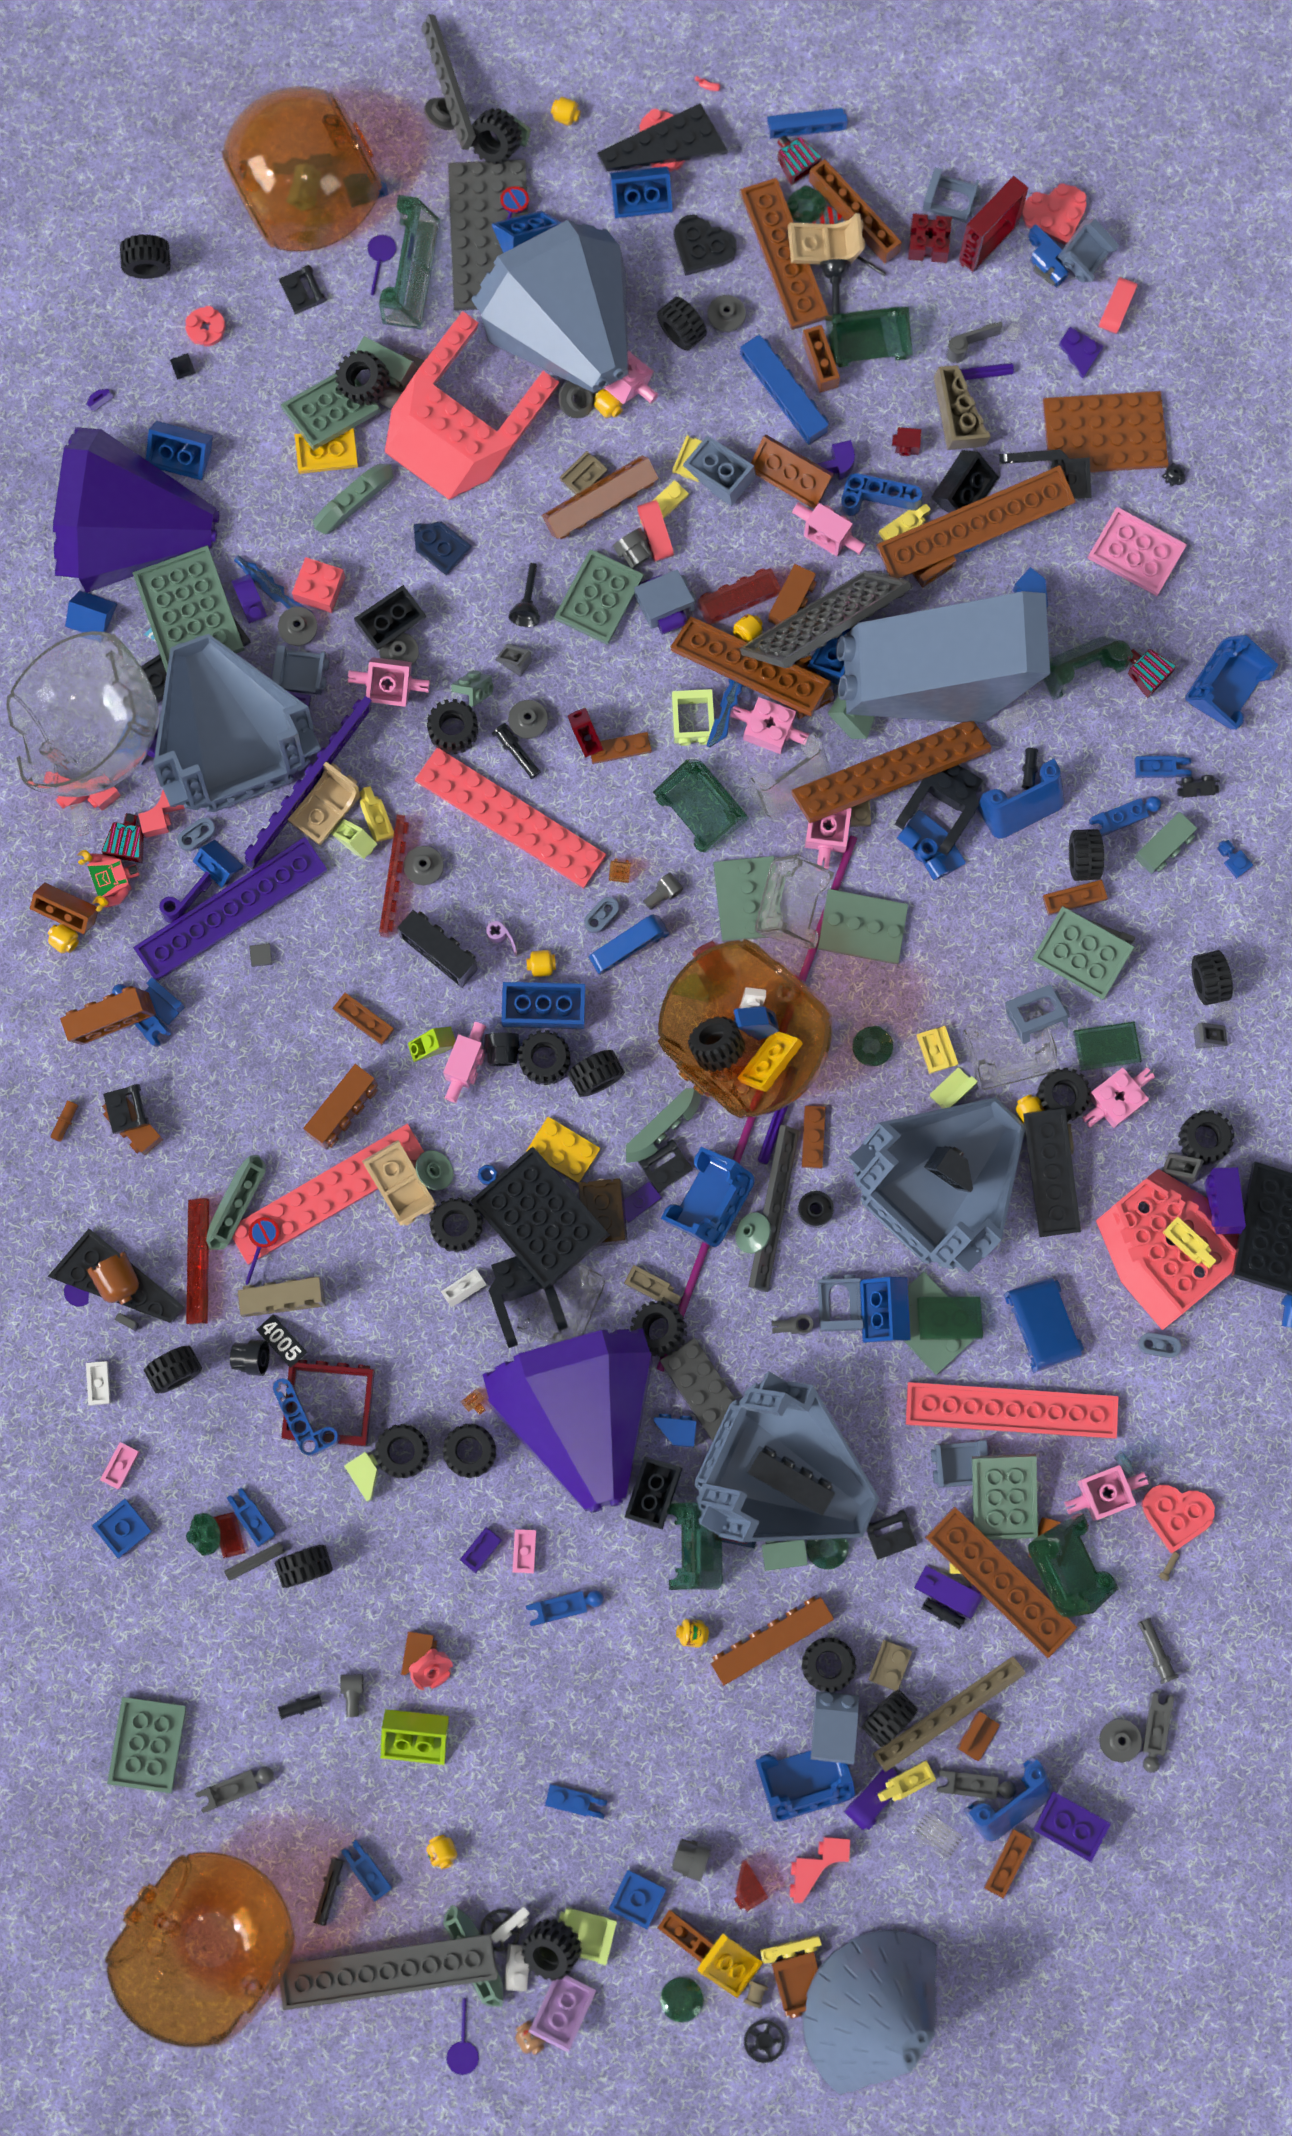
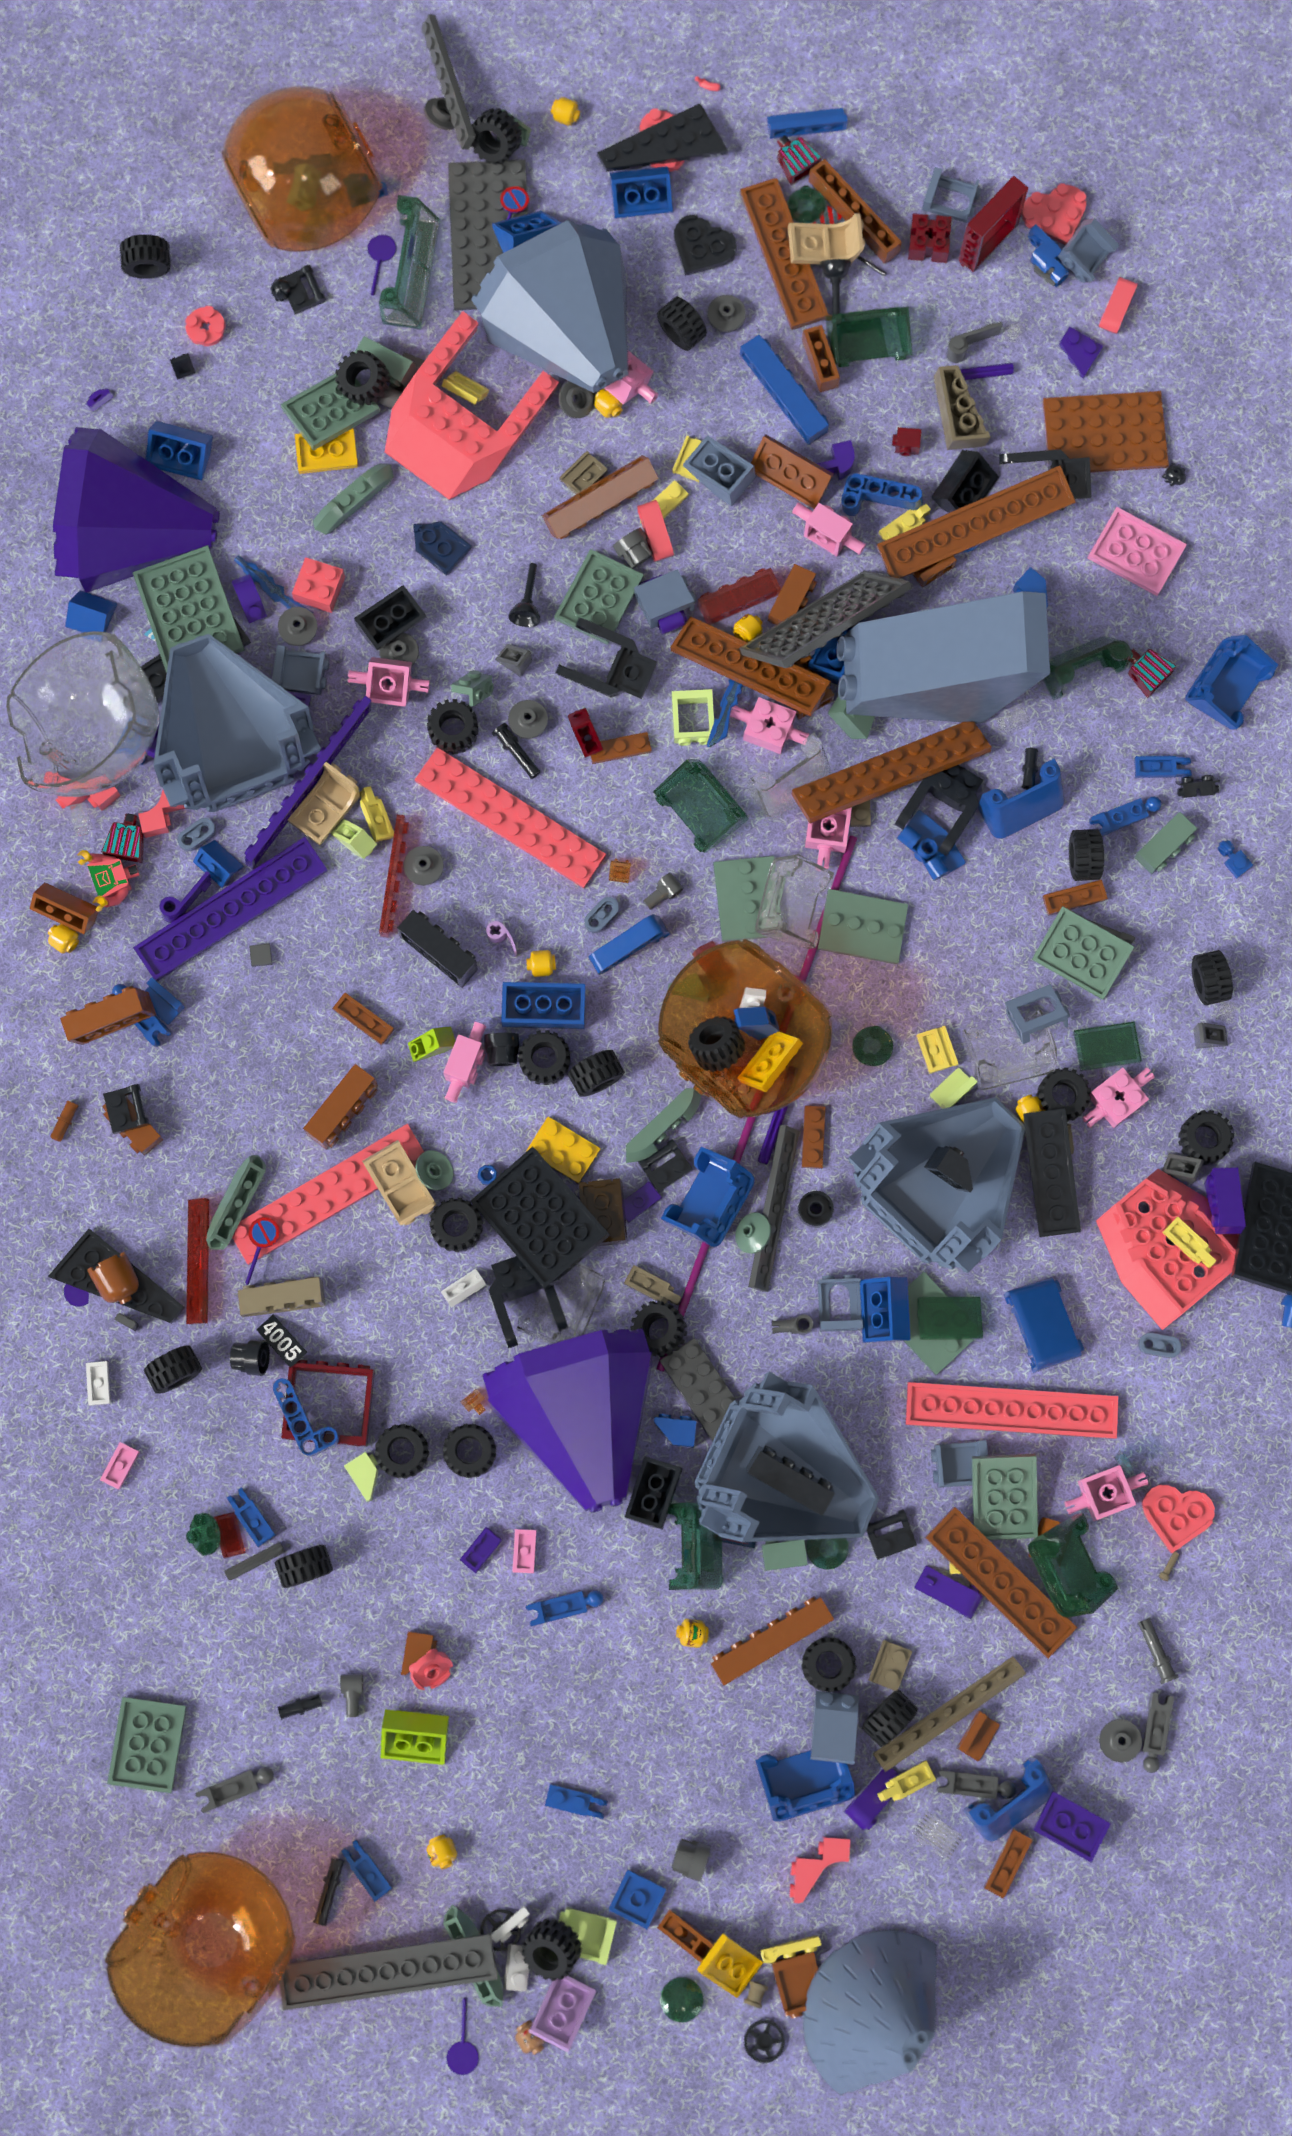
(121, 1528): blue plate -> none
(280, 289): none -> black animal
(465, 387): none -> light yellow plate
(629, 670): none -> black plate
(748, 1888): clear red slope -> none
(943, 1613): black pin -> none

